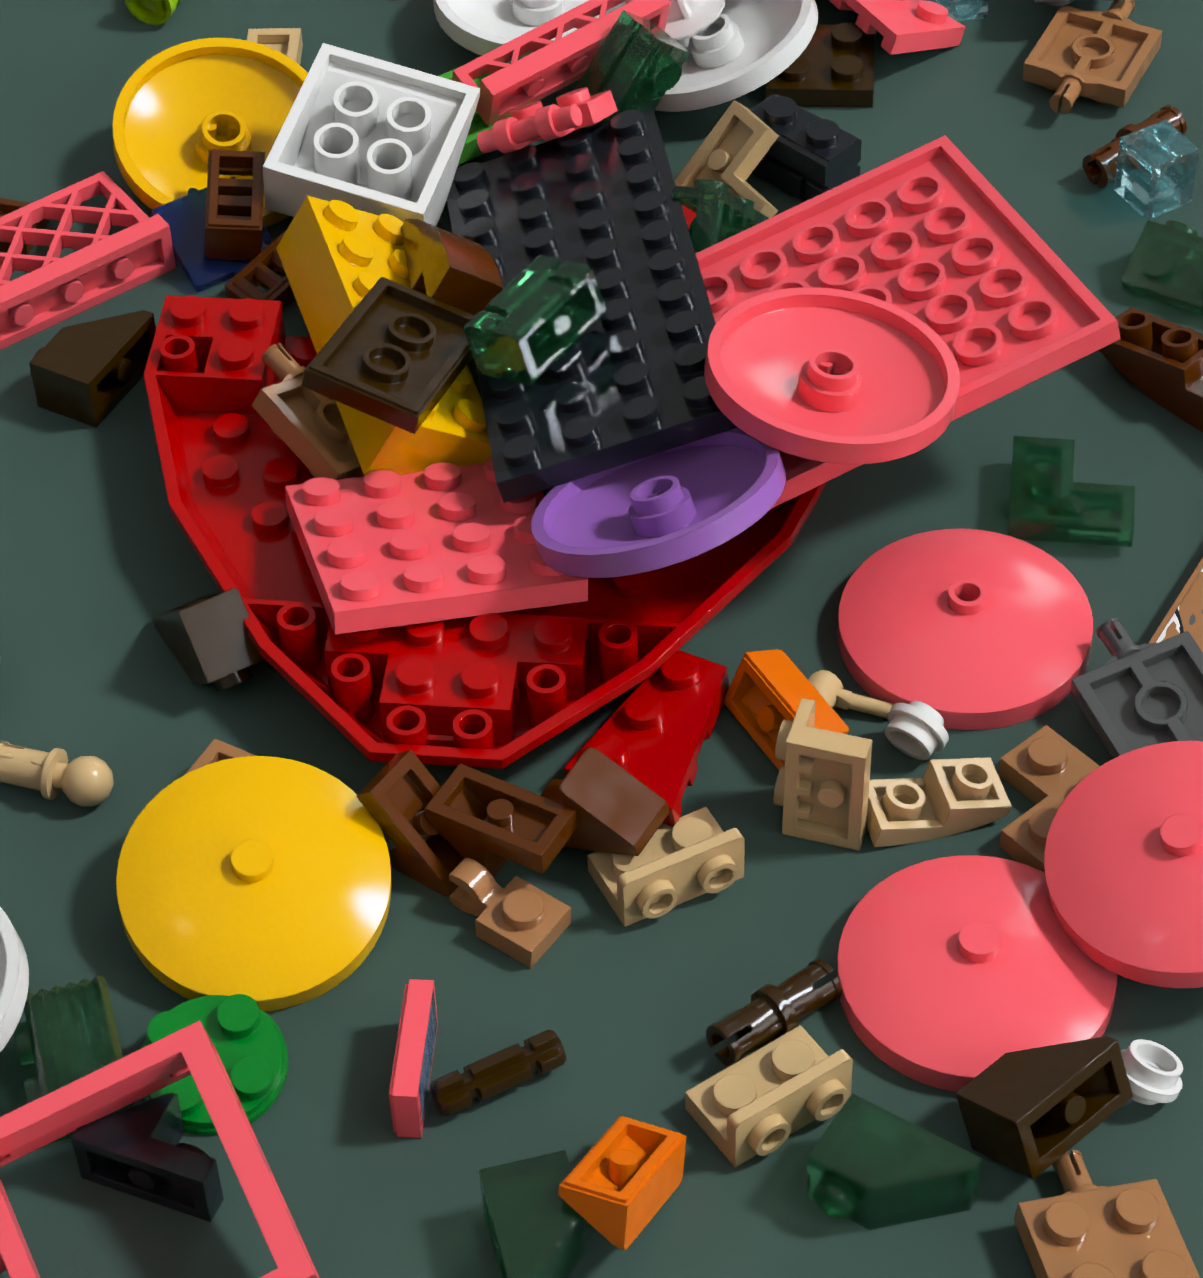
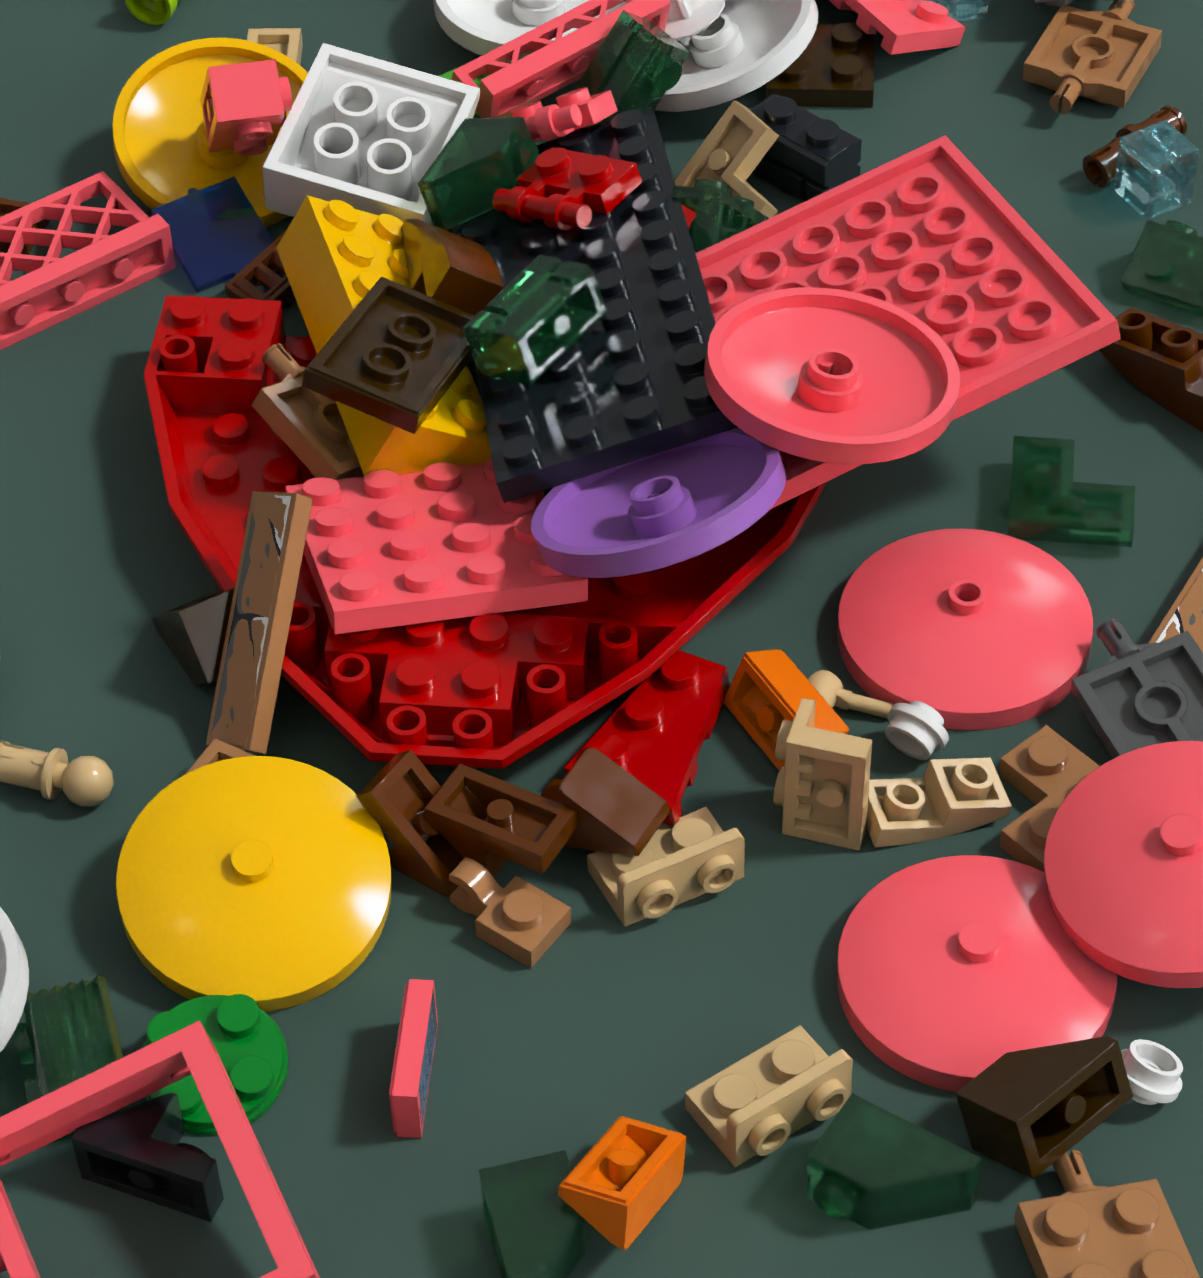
(92, 365): dark brown slope -> none
(235, 235): reddish brown slope -> none
(244, 106): none -> coral brick
(259, 620): none -> medium nougat tile
(473, 166): none -> clear green slope
(497, 1072): dark brown axle -> none
(567, 188): none -> red plate
(773, 1011): dark brown pin -> none

